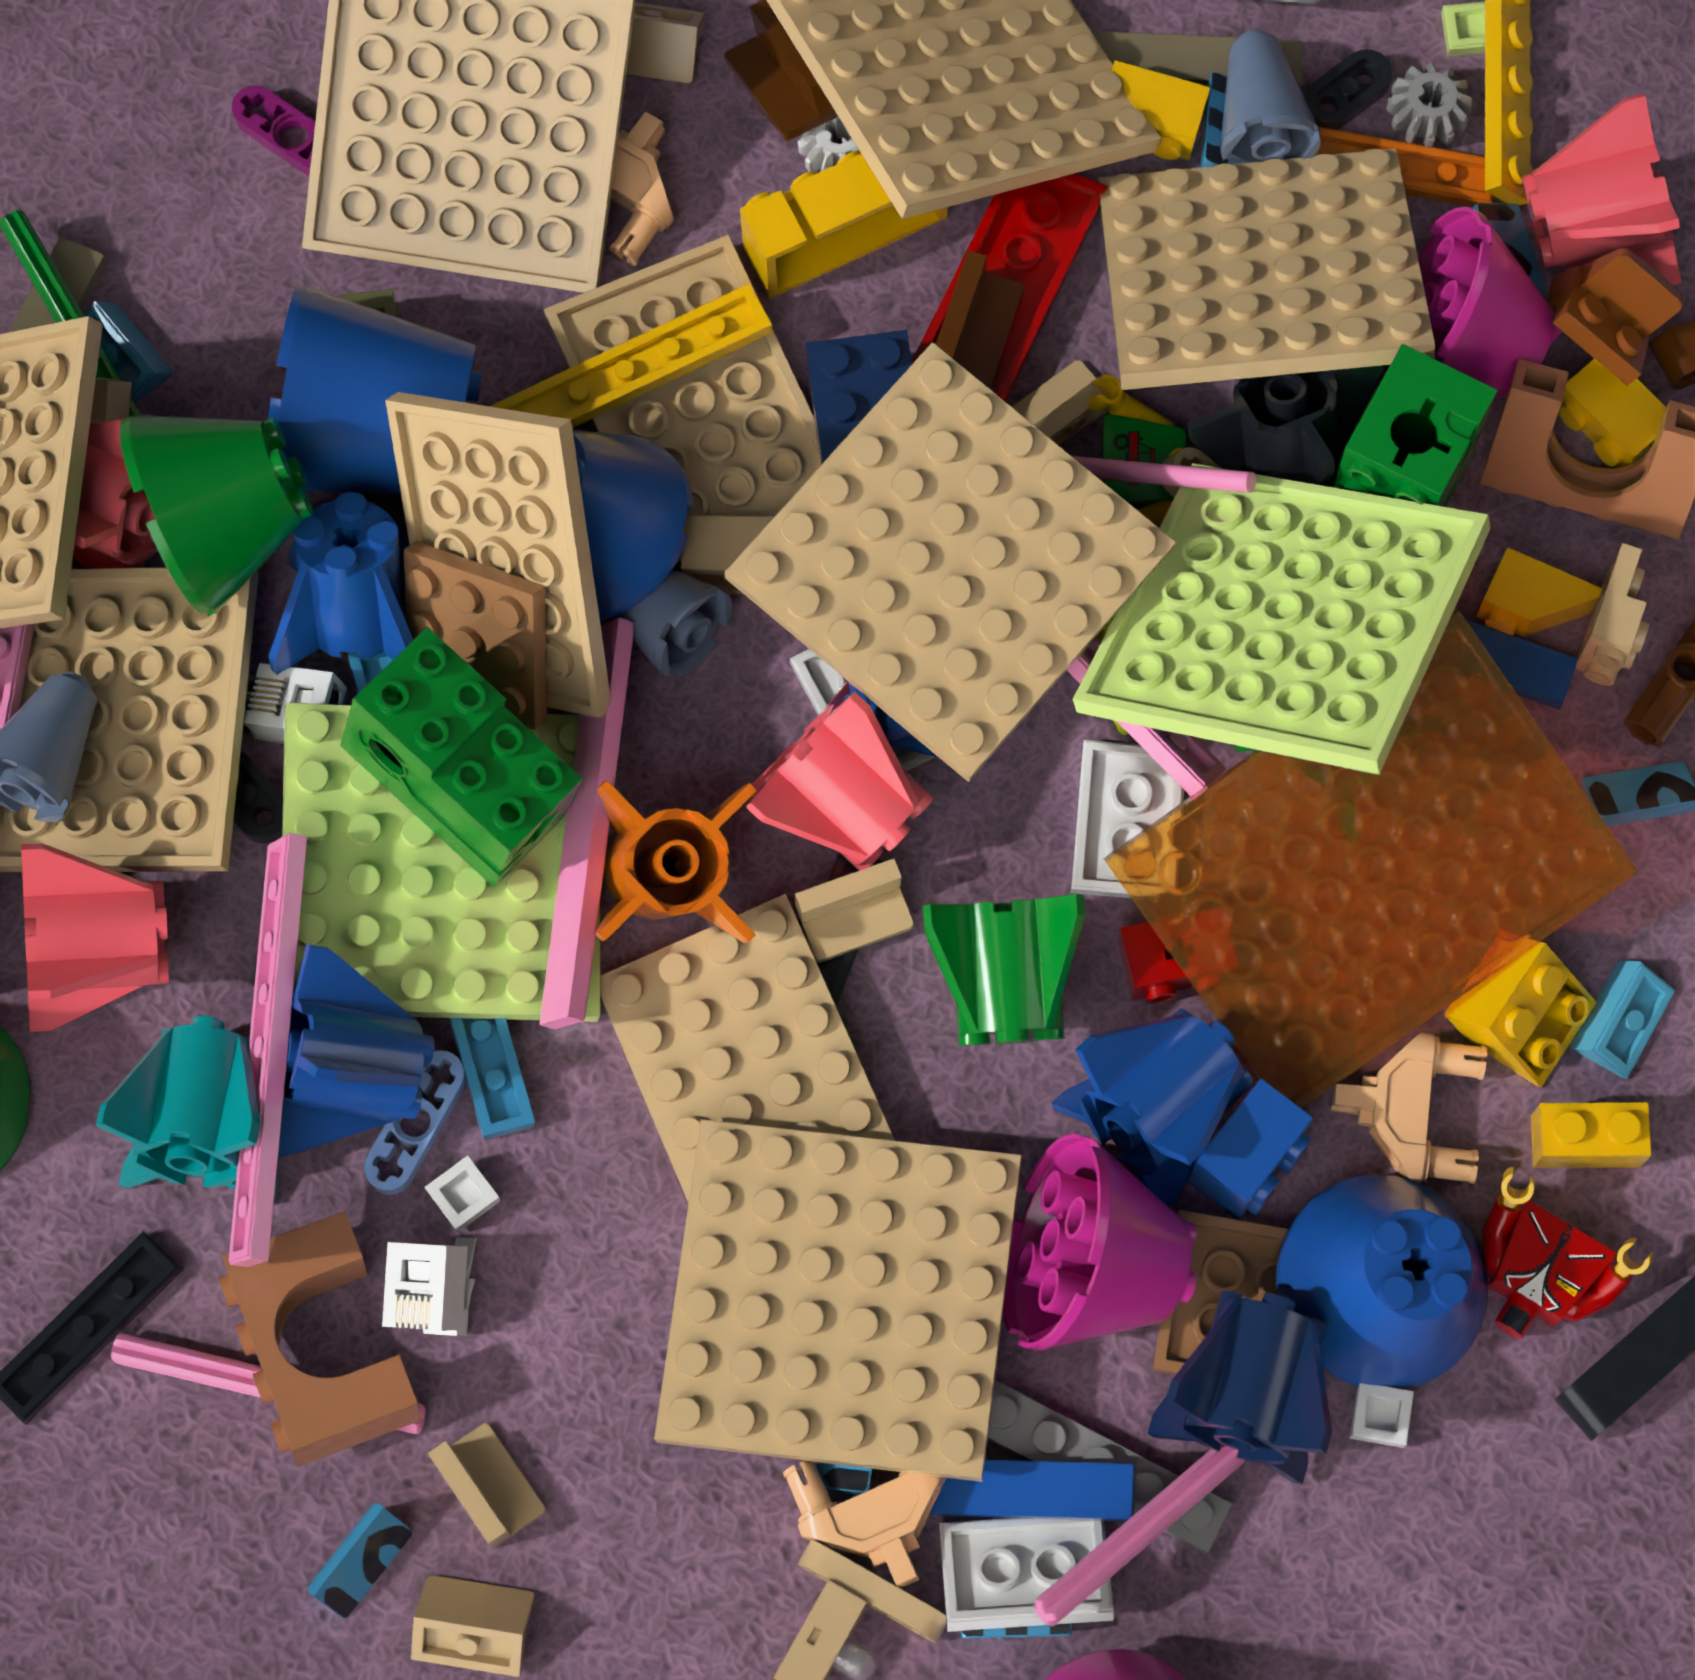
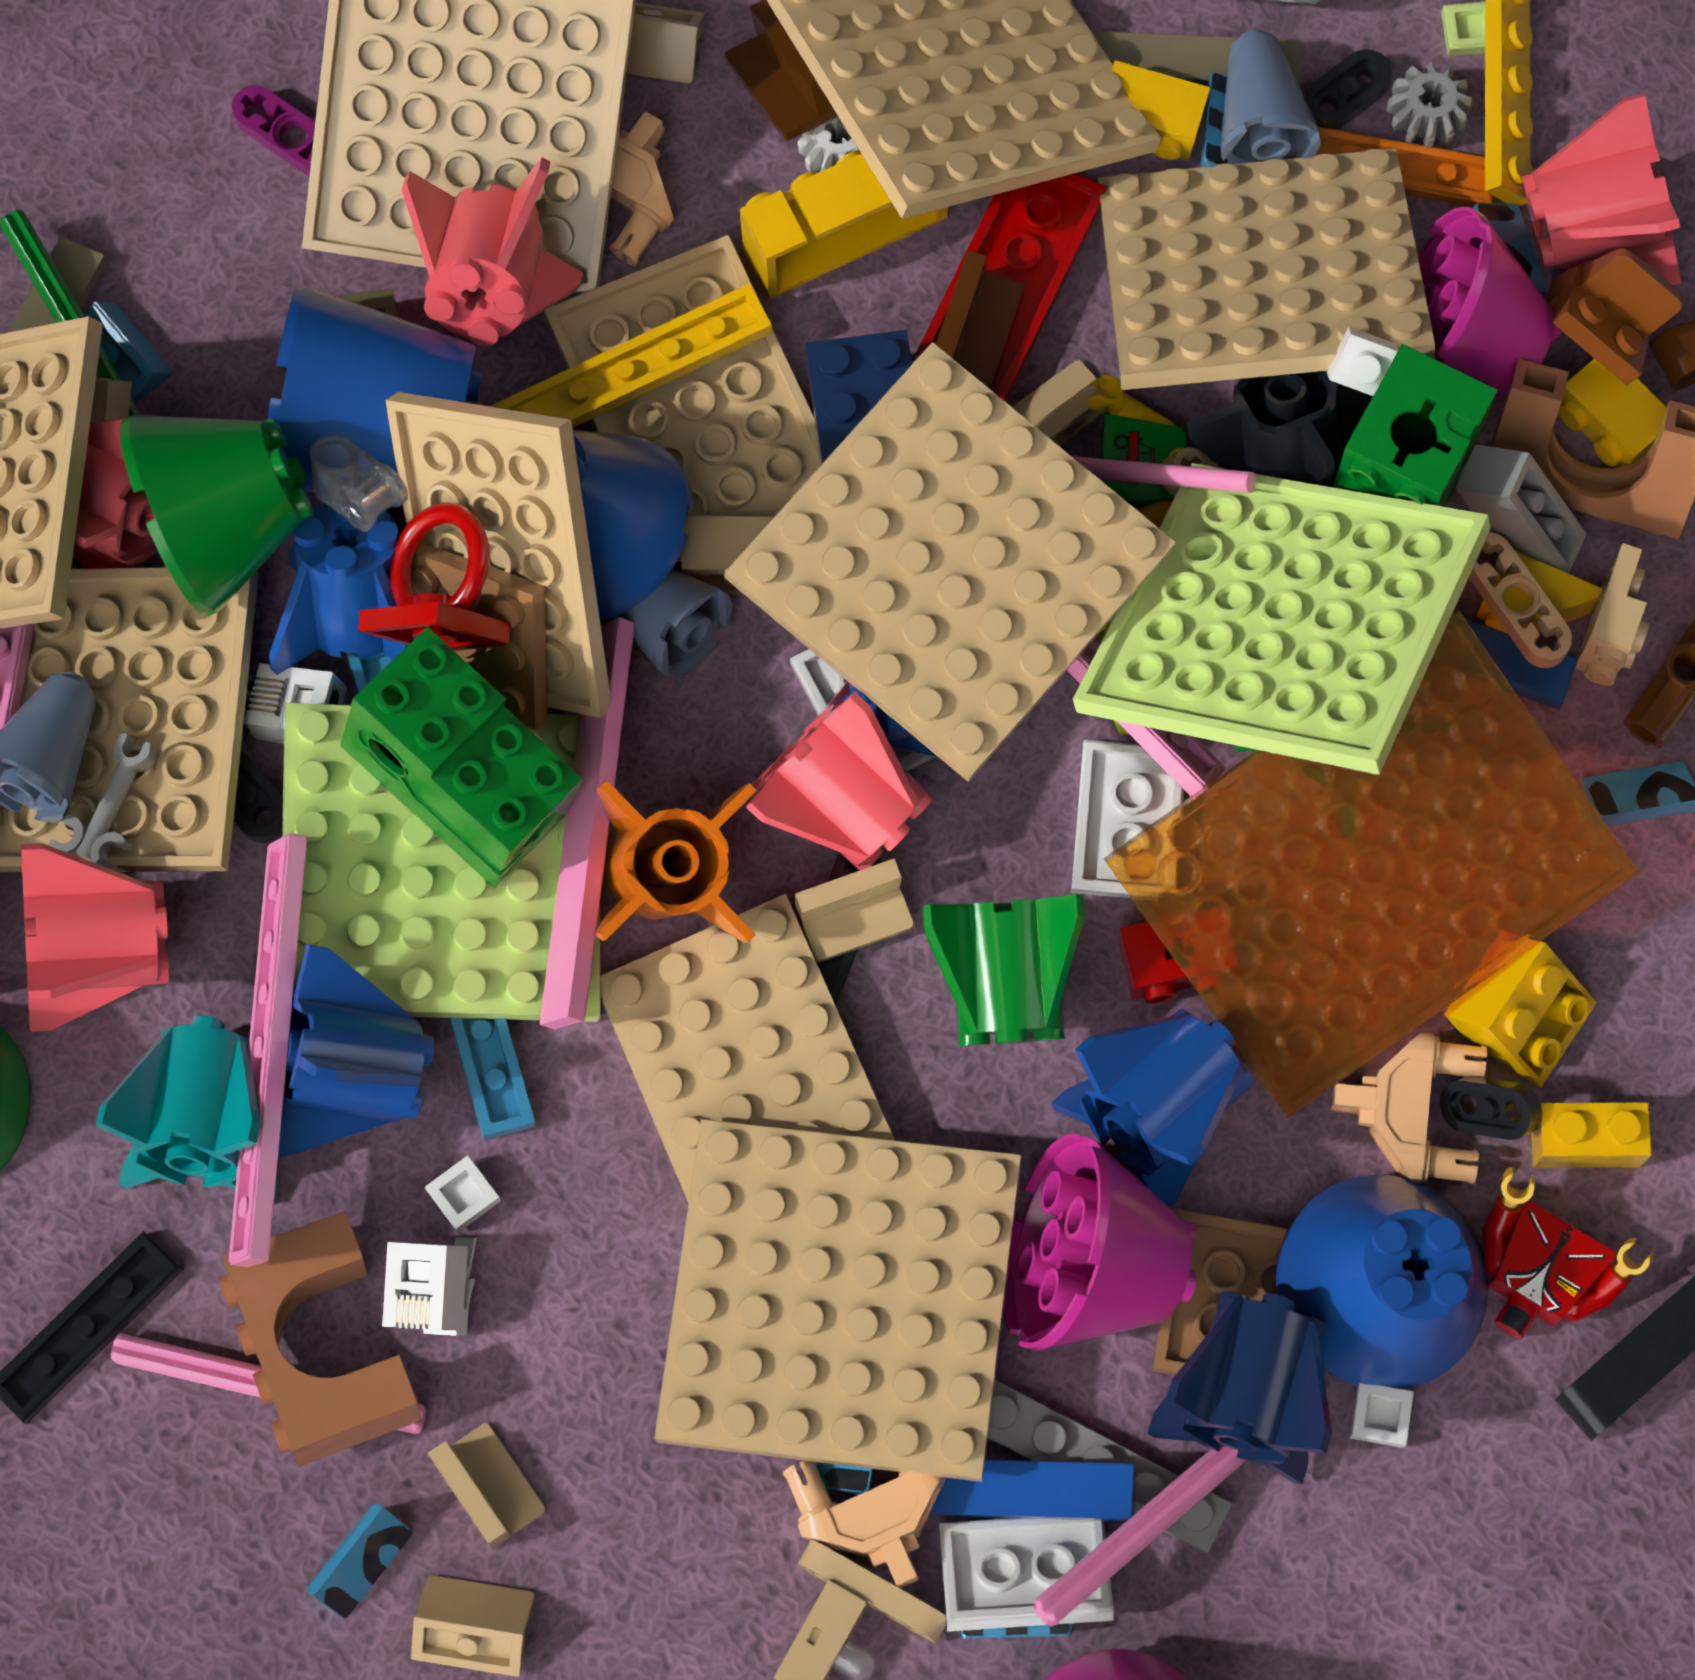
(95, 840): none -> light grey bar
(354, 481): none -> clear piece
(409, 1164): light blue beam -> none
(442, 613): none -> red tile
(486, 256): none -> coral brick
(1250, 1149): blue brick -> none
(1362, 361): none -> white plate
(1495, 1107): none -> black plate
(1521, 505): none -> light grey brick
(1549, 623): none -> tan beam
(1623, 1017): medium azure slope -> none

